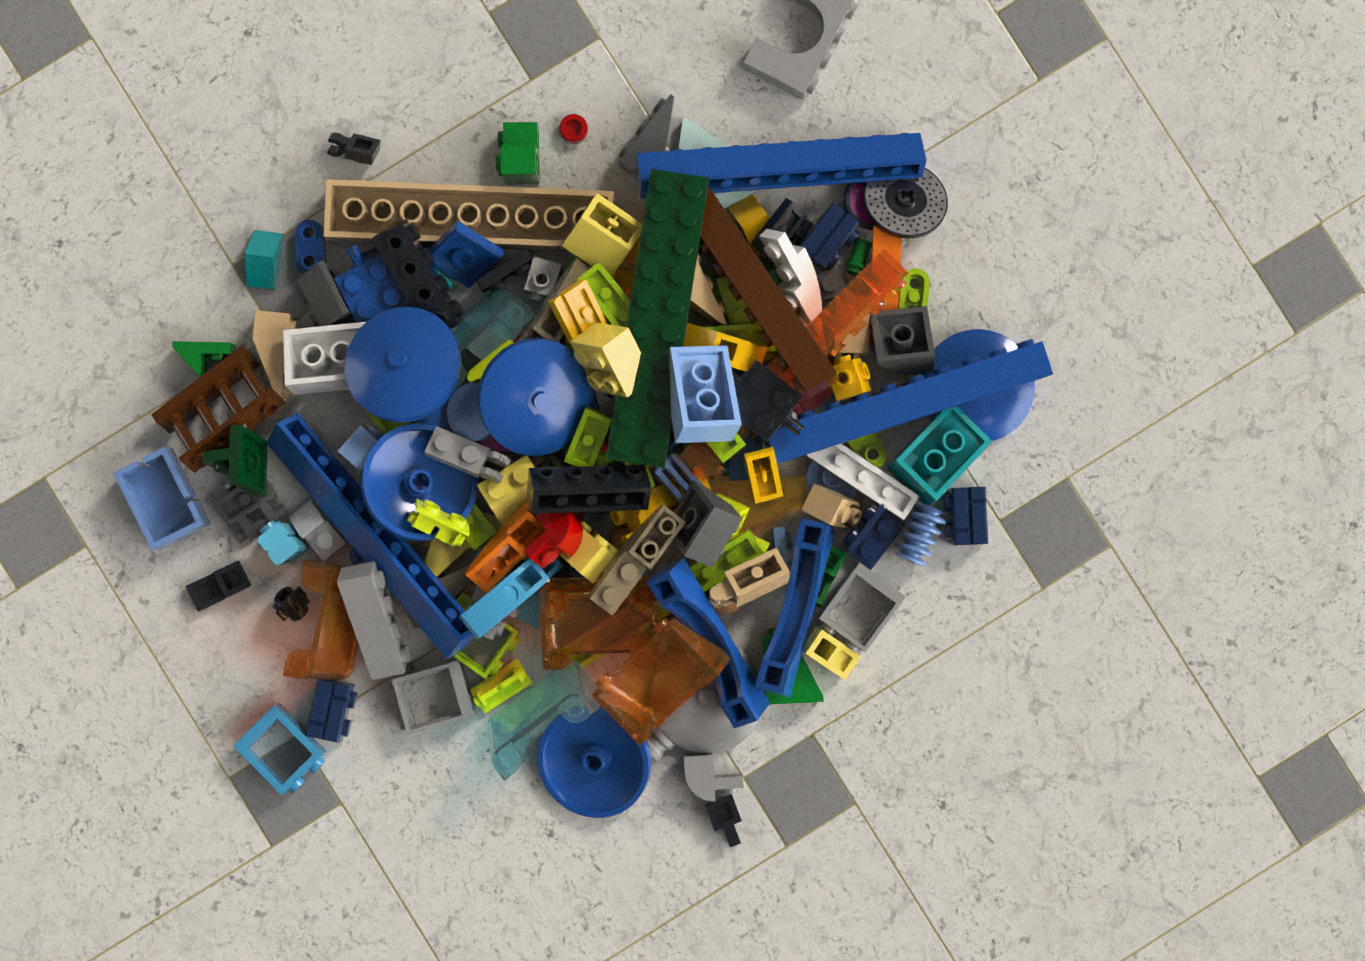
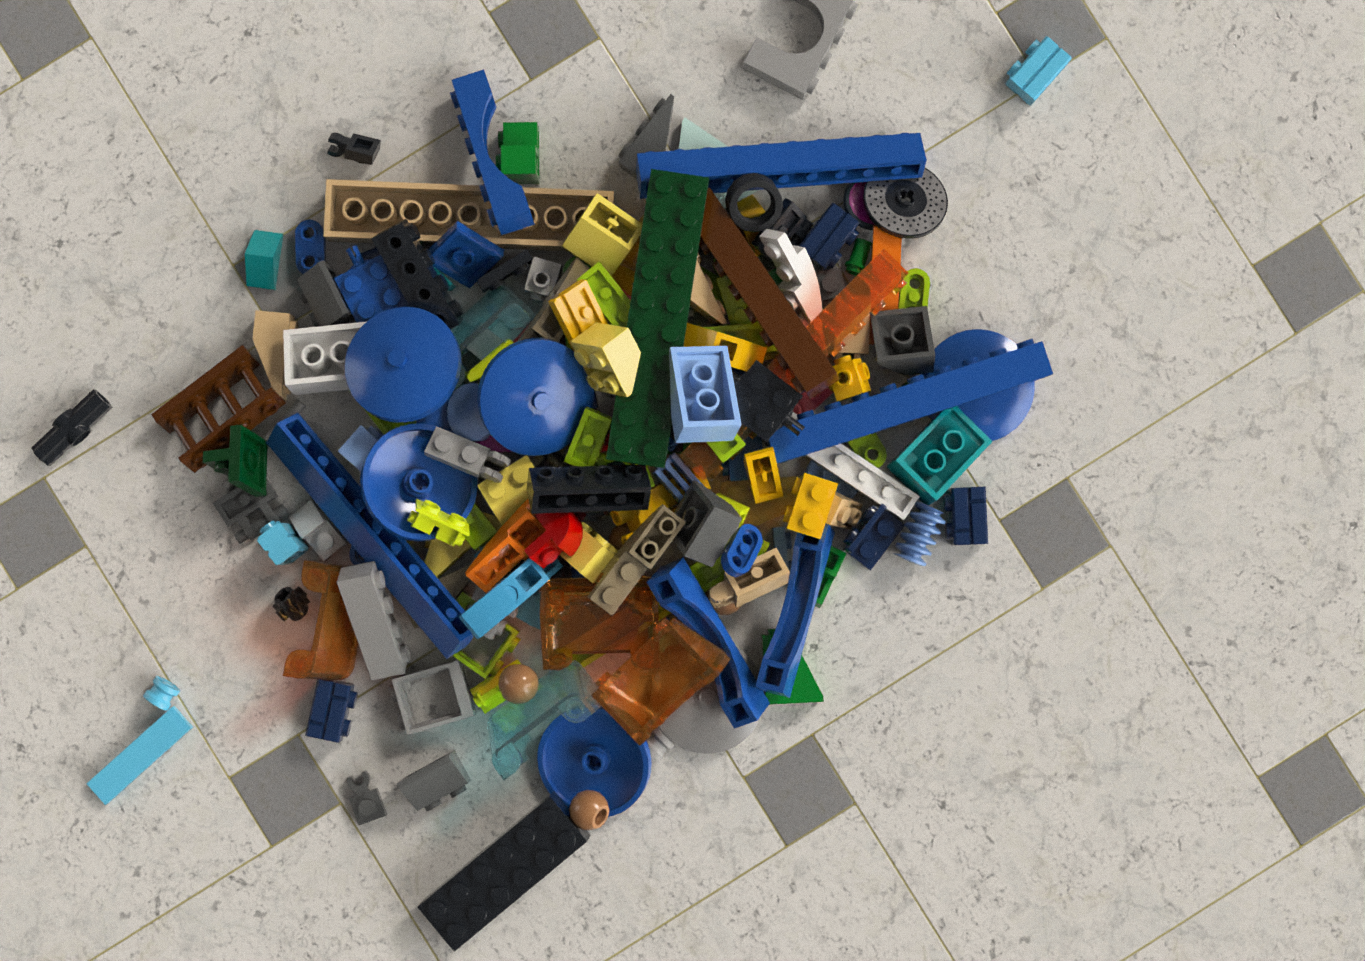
(71, 427): none -> black piece
(139, 755): none -> medium azure tile
(161, 693): none -> medium azure wheel
(162, 498): medium blue piece -> none
(196, 353): green slope -> none
(218, 586): black slope -> none
(279, 713): dark azure window -> none
(367, 803): none -> dark grey plate
(435, 781): none -> dark grey slope
(503, 871): none -> black brick
(506, 197): none -> blue arch
(518, 683): none -> medium nougat piece
(573, 128): red tile -> none
(589, 810): none -> medium nougat piece
(703, 782): light grey brick -> none
(723, 816): black plate -> none
(740, 556): none -> blue plate
(766, 219): none -> black tyre
(810, 506): none -> yellow bracket
(830, 653): light yellow brick -> none
(879, 585): light grey window -> none
(1038, 70): none -> medium azure brick

